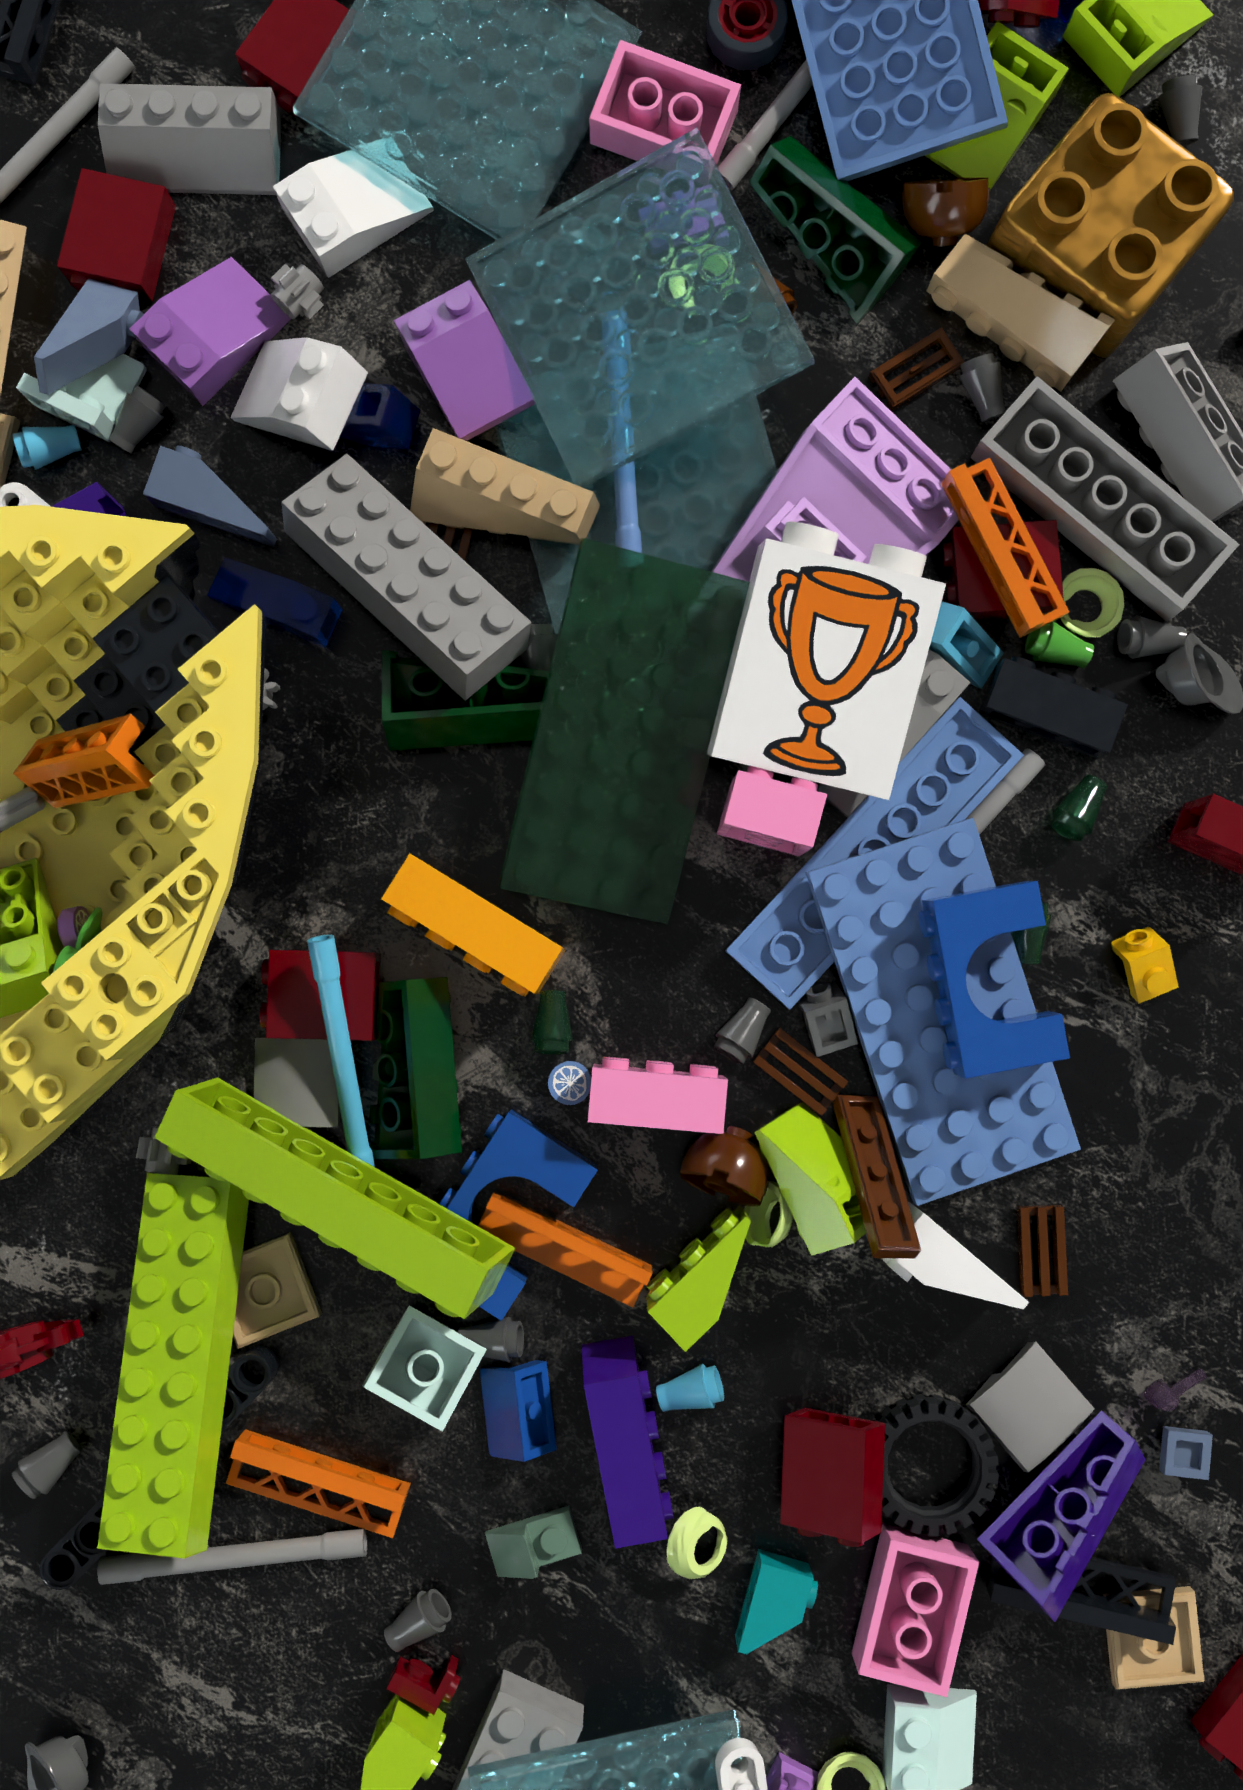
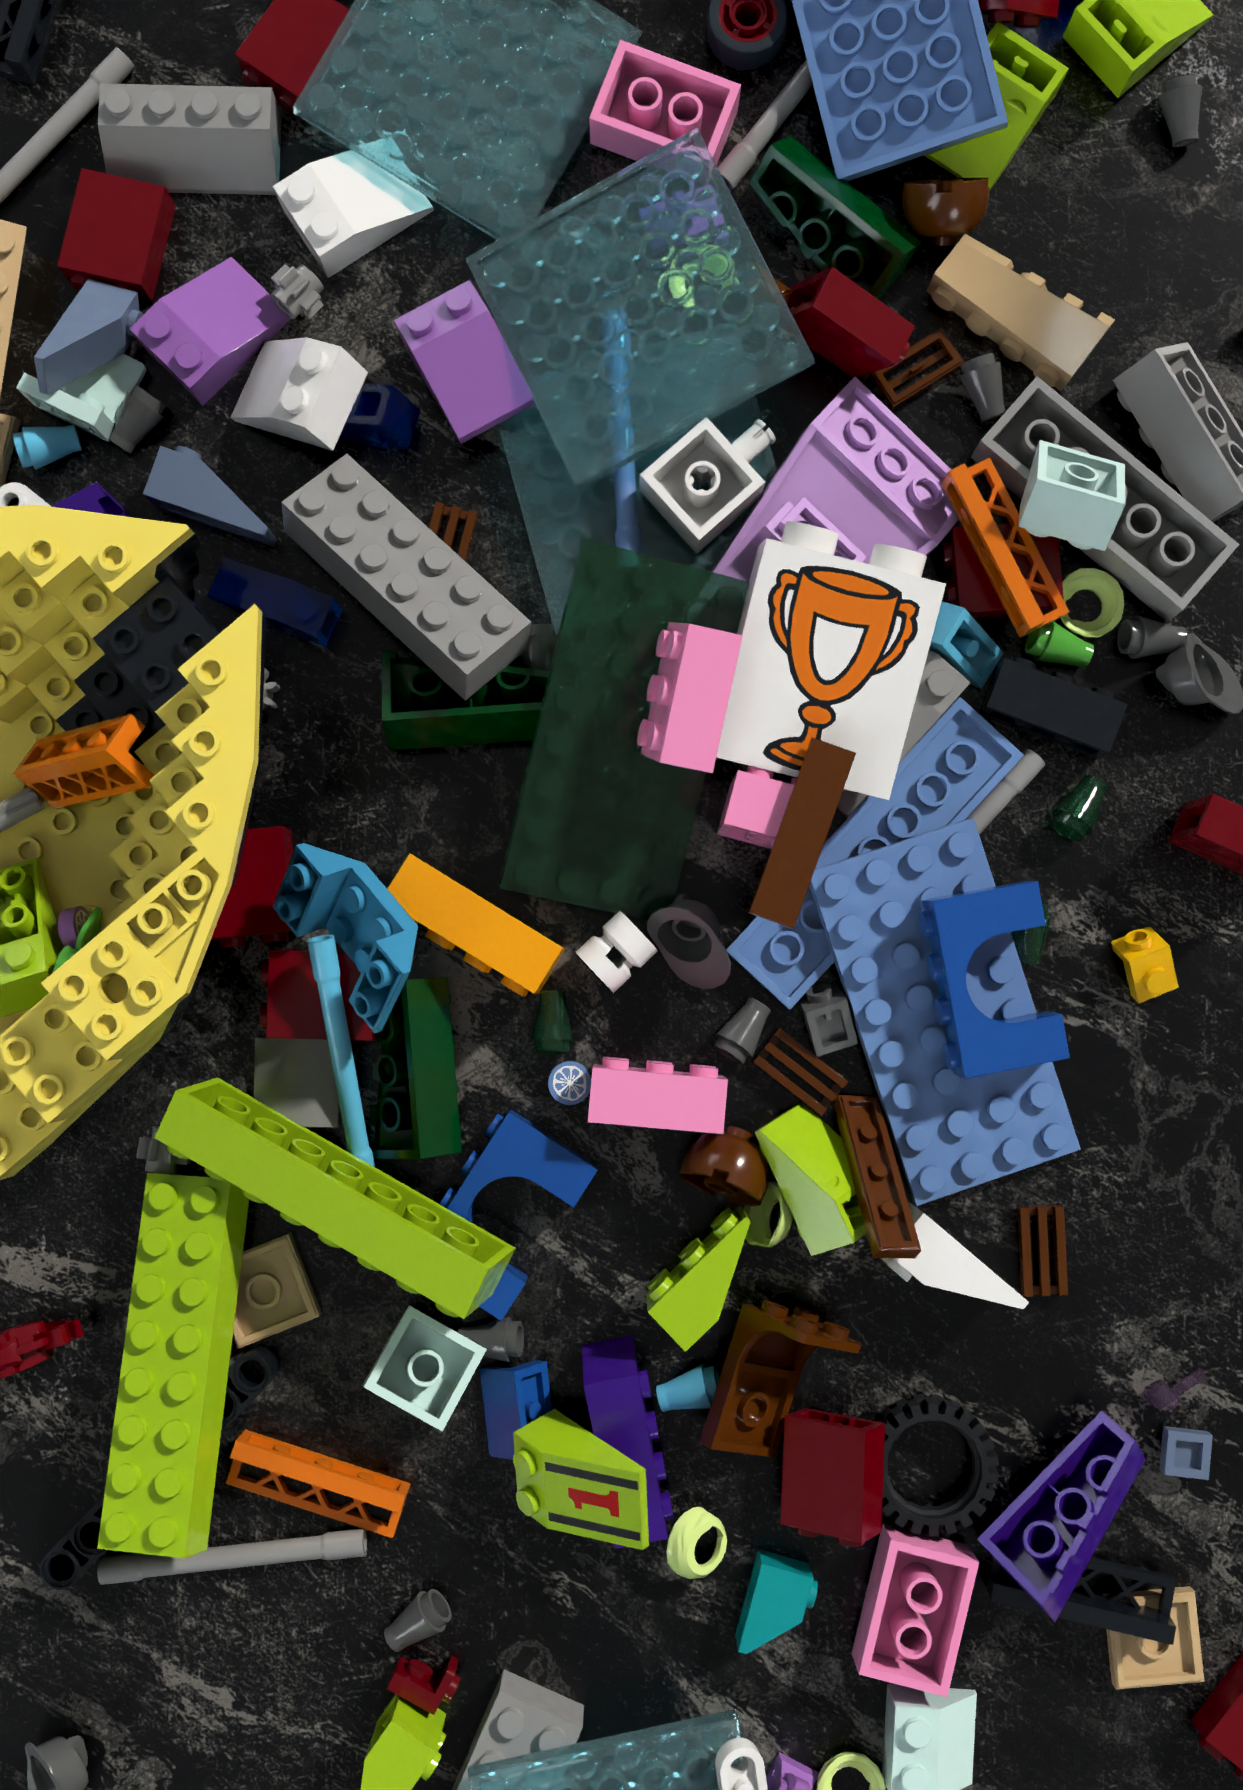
(44, 1467): dark grey cone -> none
(250, 901): none -> dark red brick
(361, 914): none -> dark azure slope
(486, 491): tan wedge -> none
(533, 1542): sand green slope -> none
(566, 1249): orange fence -> none
(579, 1483): none -> lime slope
(627, 940): none -> white wheel
(689, 695): none -> bright pink brick
(691, 942): none -> dark grey piece
(711, 459): none -> white brick
(764, 1374): none -> reddish brown bracket
(802, 833): none -> reddish brown tile
(848, 324): none -> dark red brick
(1030, 1407): light grey slope -> none
(1073, 496): none -> light aqua slope
(1112, 215): pearl gold brick -> none

